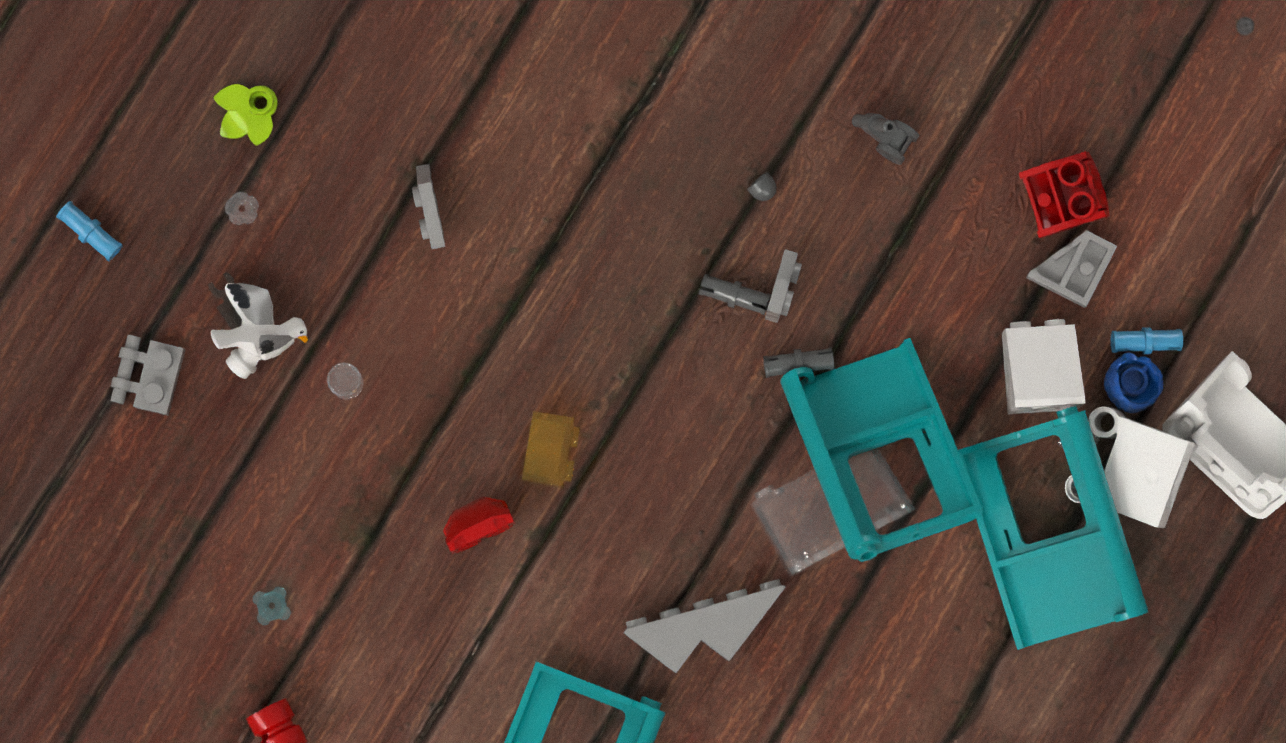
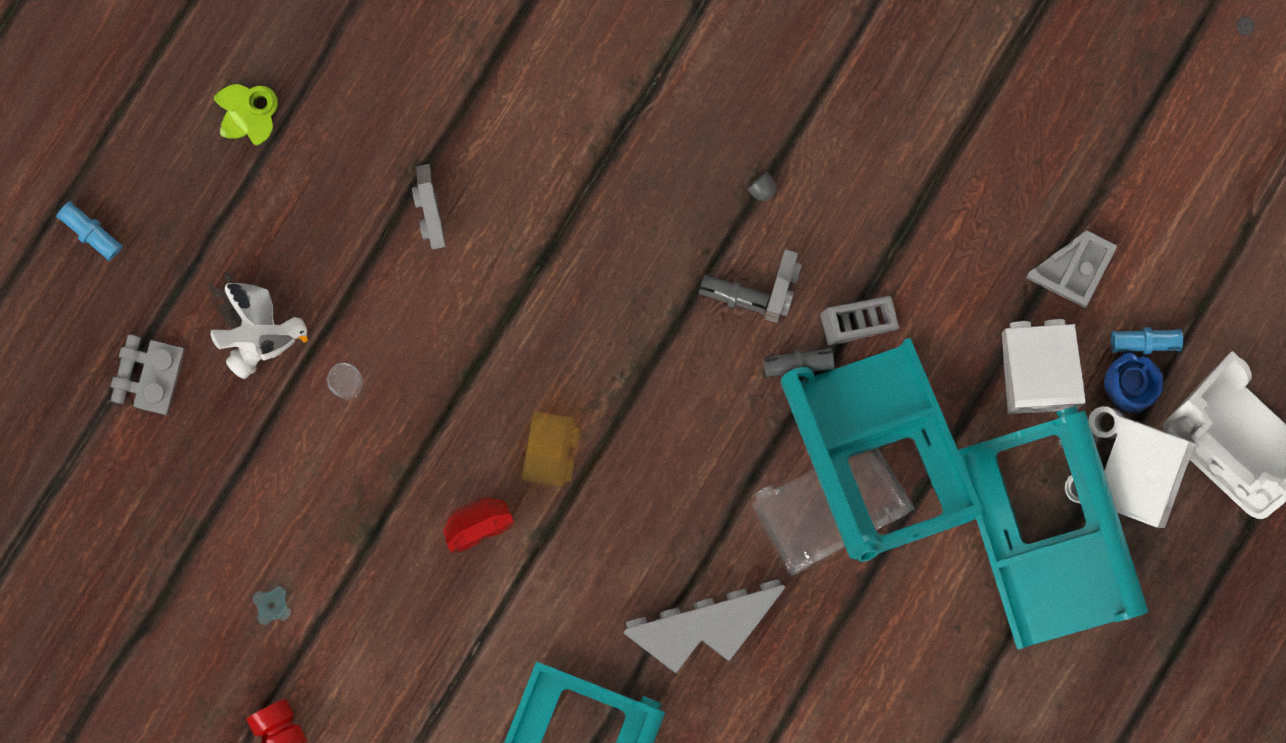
(241, 199): clear plate -> none
(832, 328): none -> light grey slope
(893, 136): dark grey piece -> none
(1065, 193): red slope -> none

